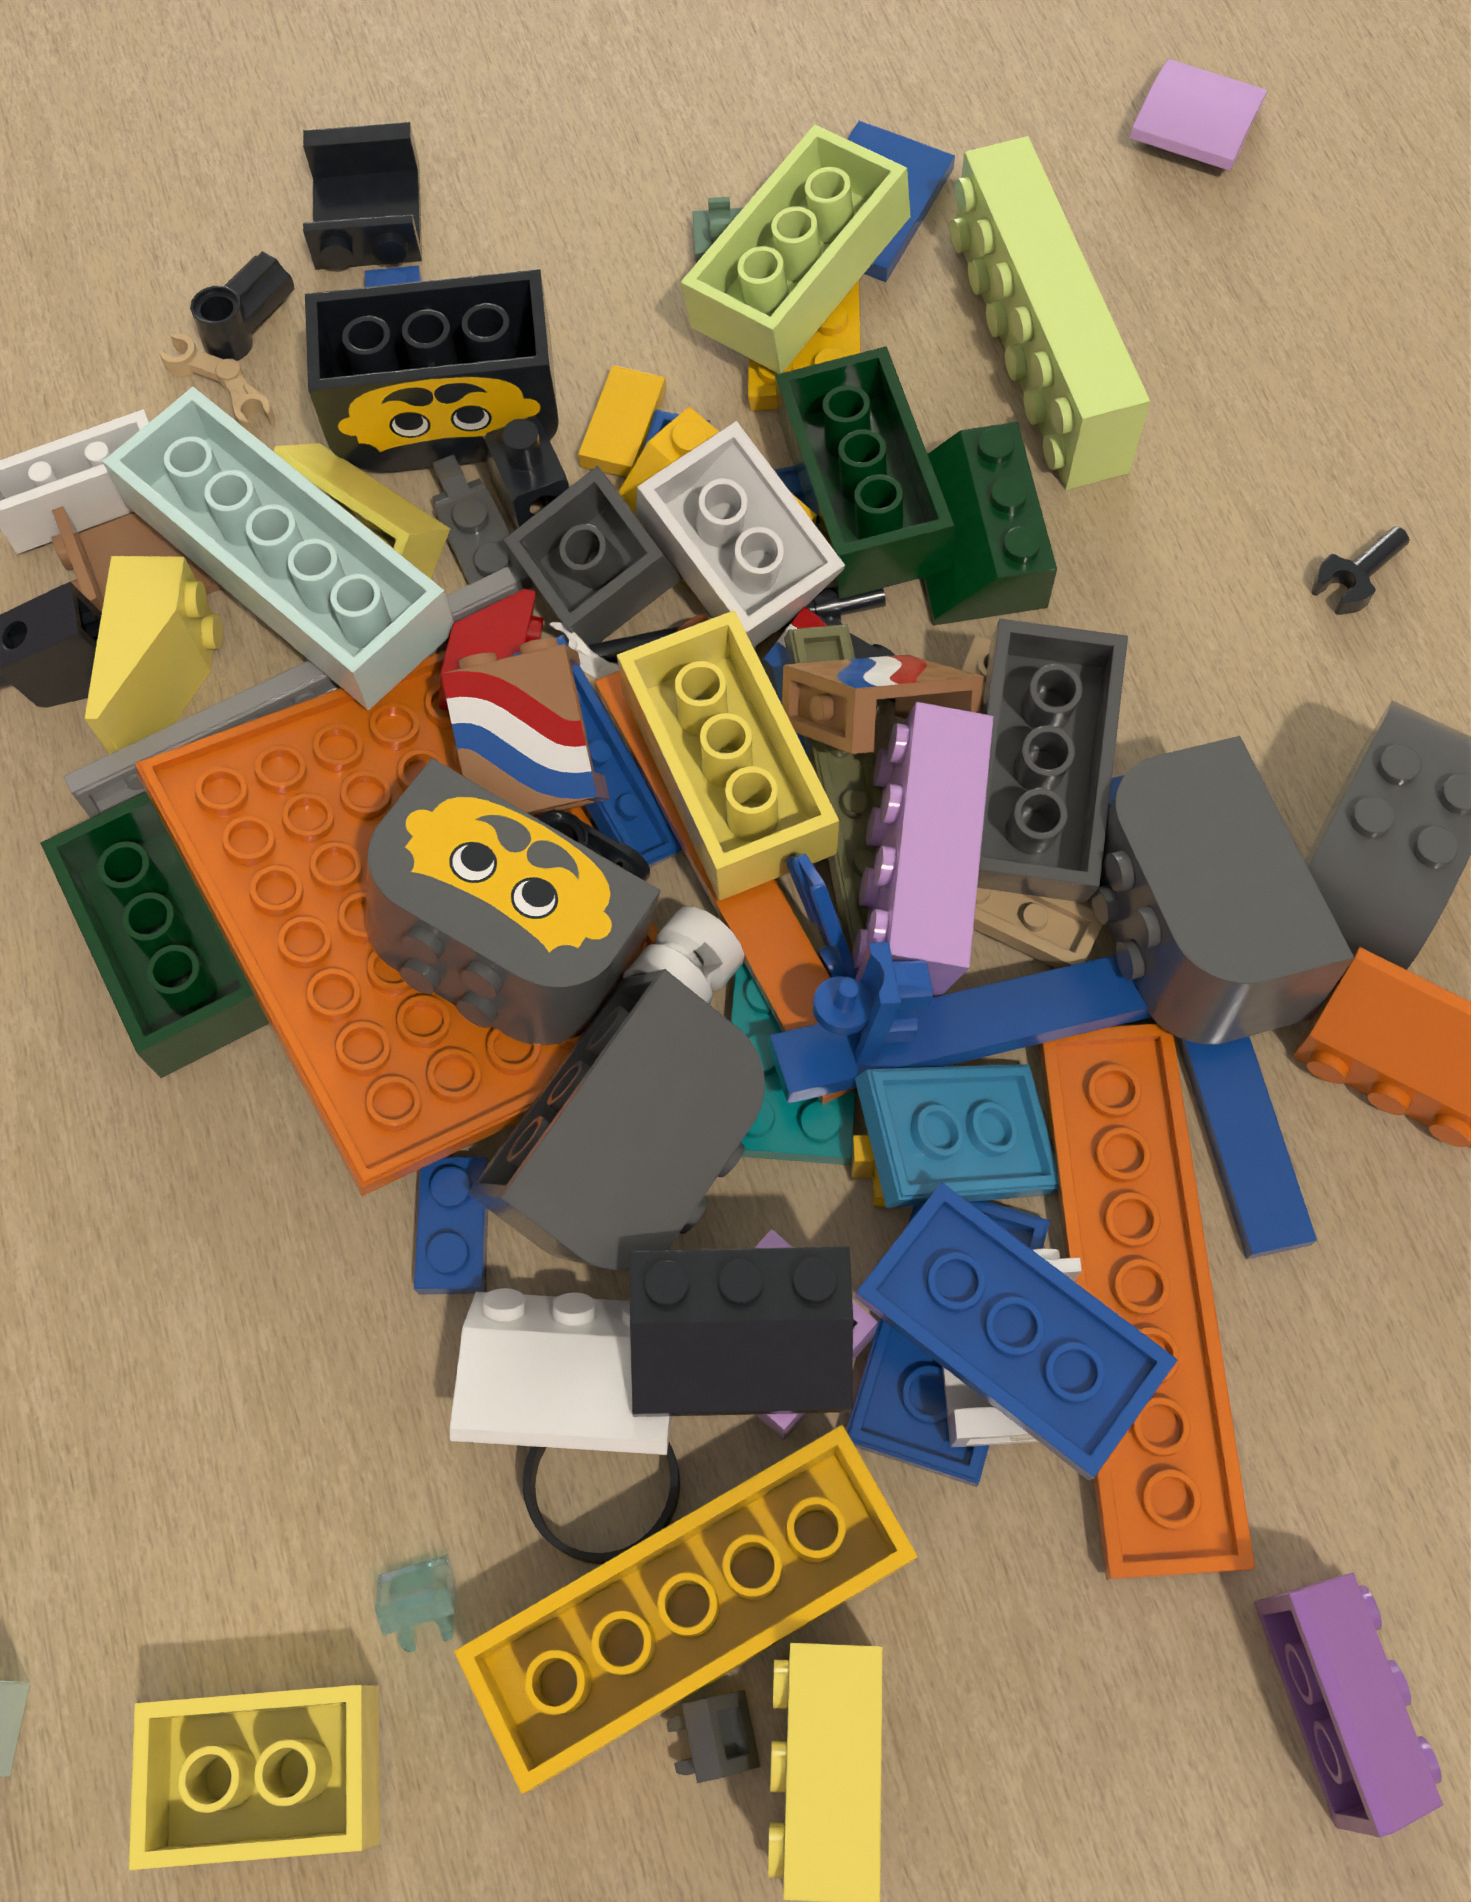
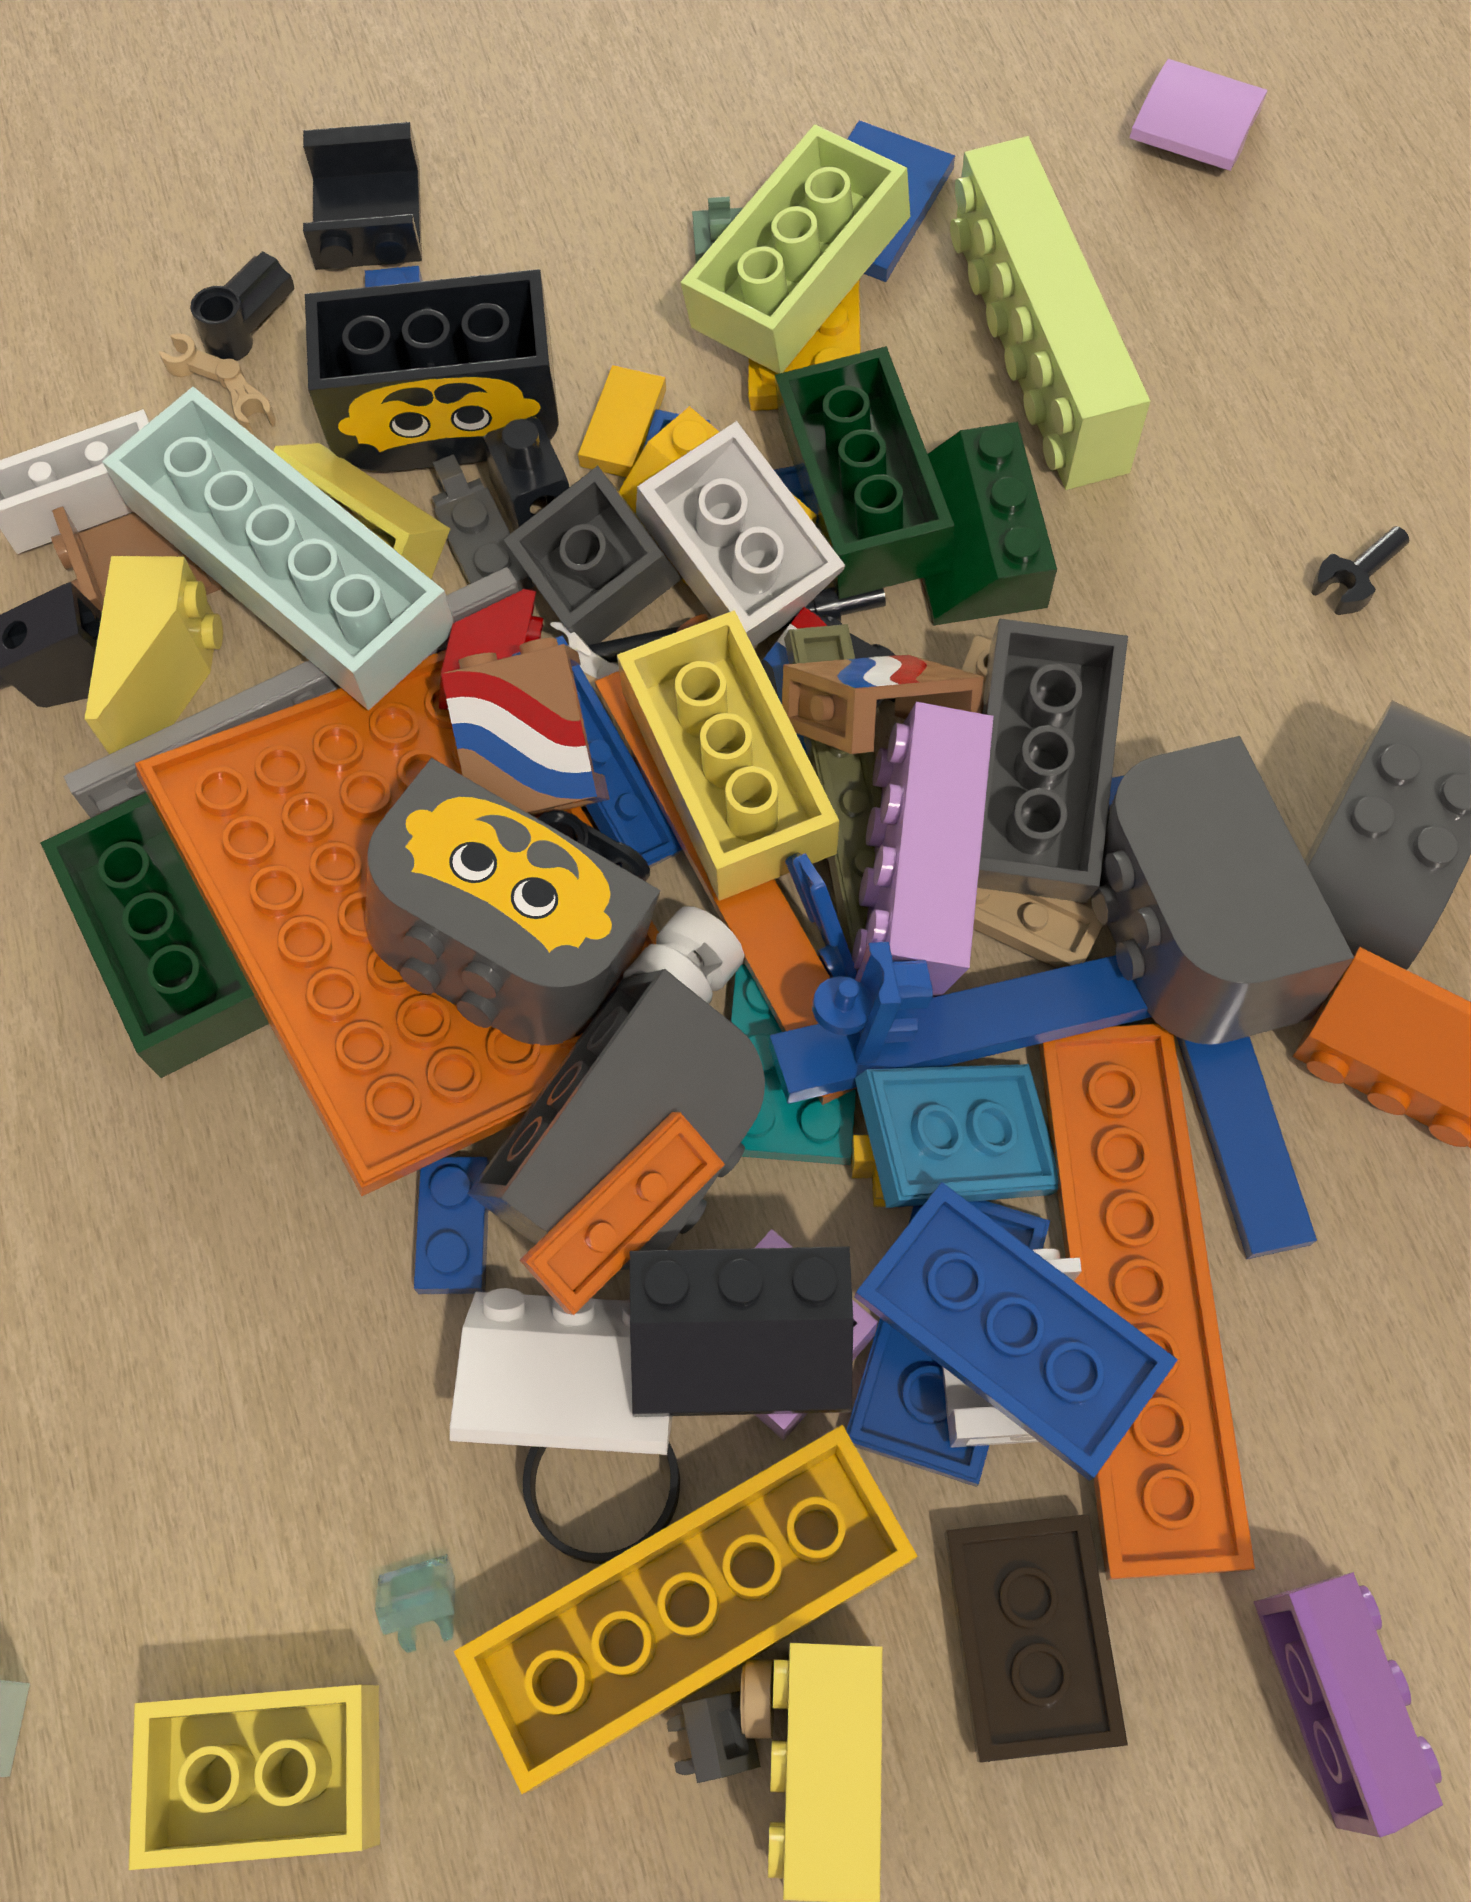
(622, 1213): none -> orange tile
(757, 1699): none -> tan tile
(1034, 1639): none -> dark brown plate

